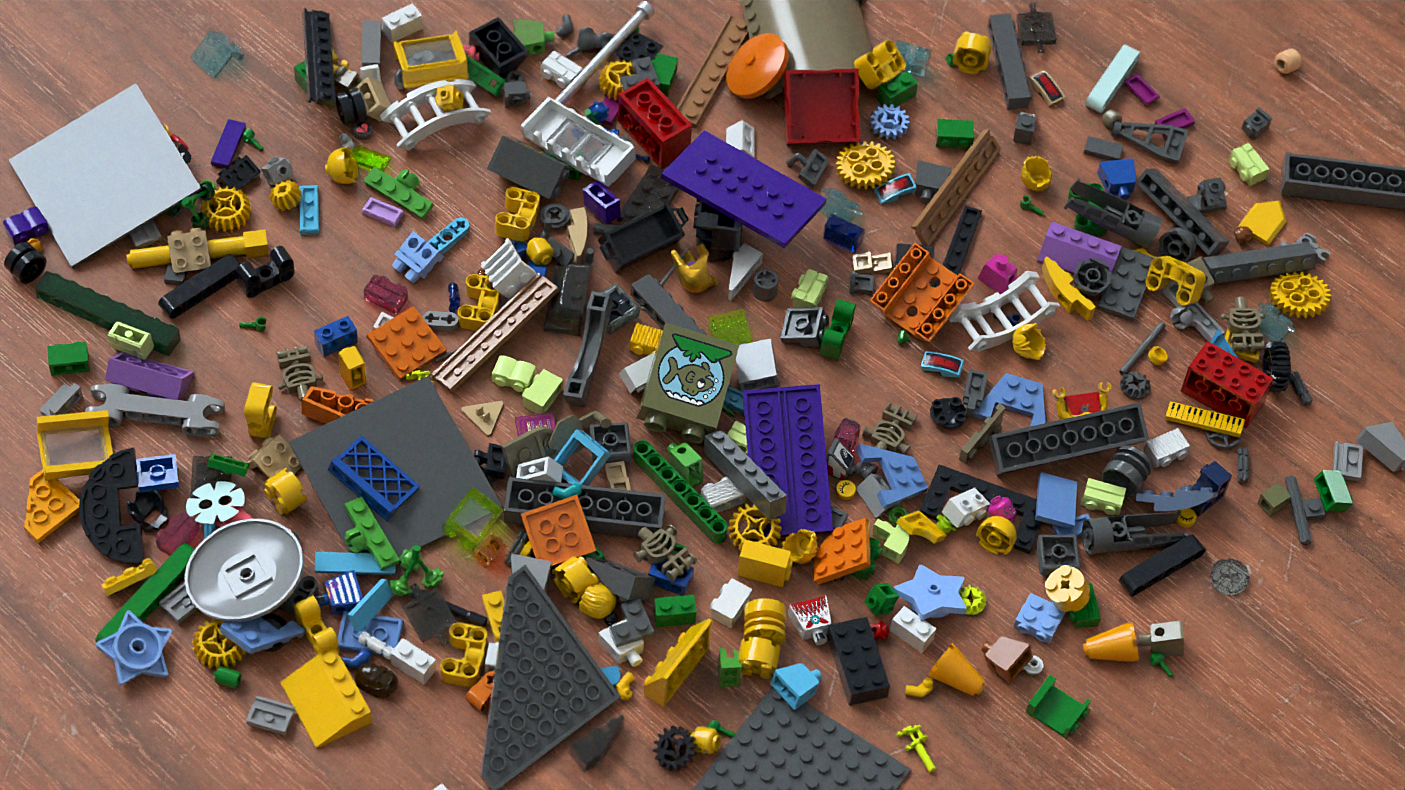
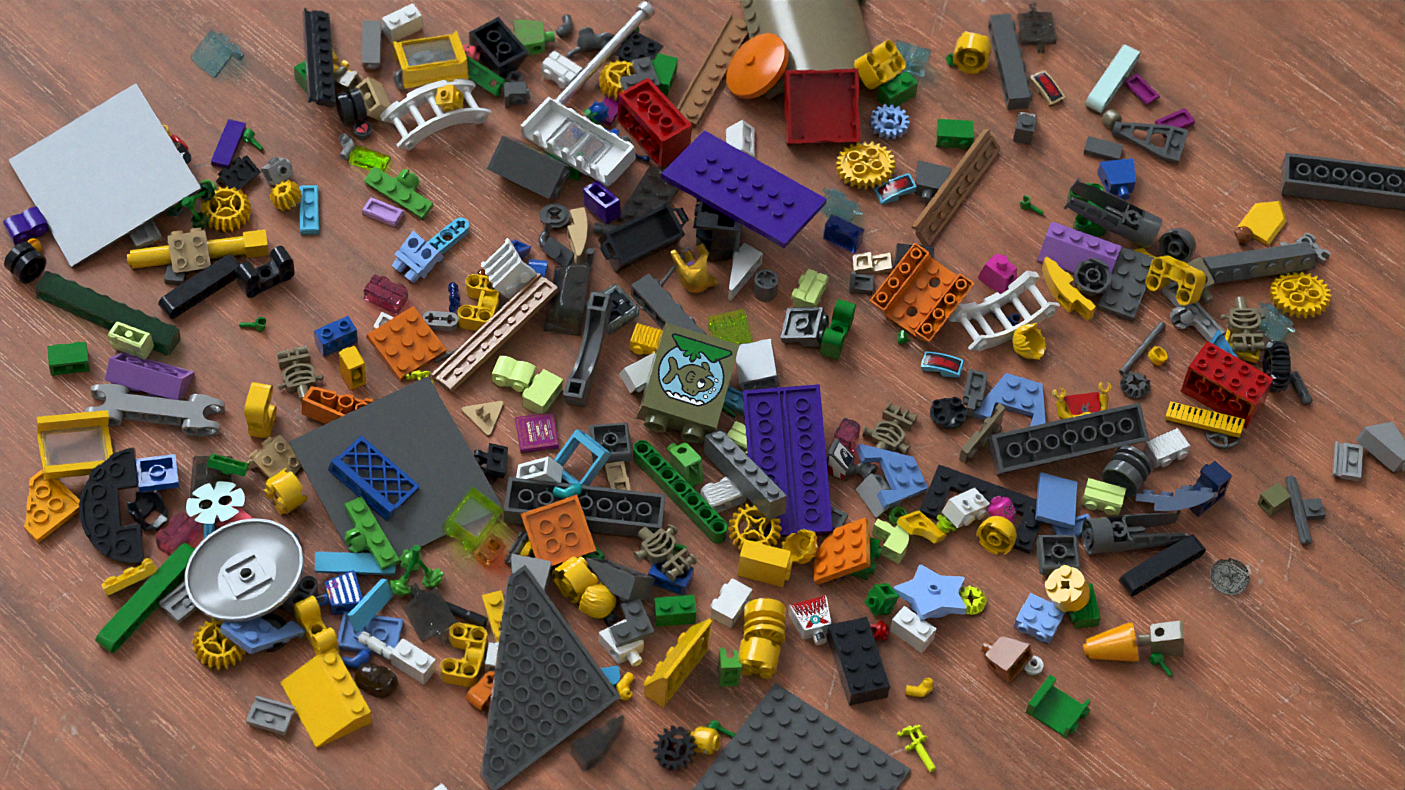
(62, 400): light grey panel -> none
(137, 635): light blue plate -> none
(228, 677): green piece -> none
(342, 166): yellow cylinder -> none
(370, 71): white plate -> none
(517, 226): yellow beam -> none
(534, 443): dark tan plate -> none
(539, 251): yellow head -> none
(796, 684): medium azure torso -> none
(812, 166): dark grey plate -> none
(845, 490): yellow tile -> none
(957, 672): light orange cone -> none
(961, 240): black tile -> none
(1036, 173): yellow hair -> none
(1182, 211): dark grey brick -> none
(1186, 518): yellow tile -> none
(1211, 191): dark grey tile -> none
(1243, 465): dark grey axle -> none
(1248, 164): yellowish green brick -> none
(1256, 124): dark grey brick -> none
(1288, 61): light nougat head -> none
(1333, 491): green brick -> none

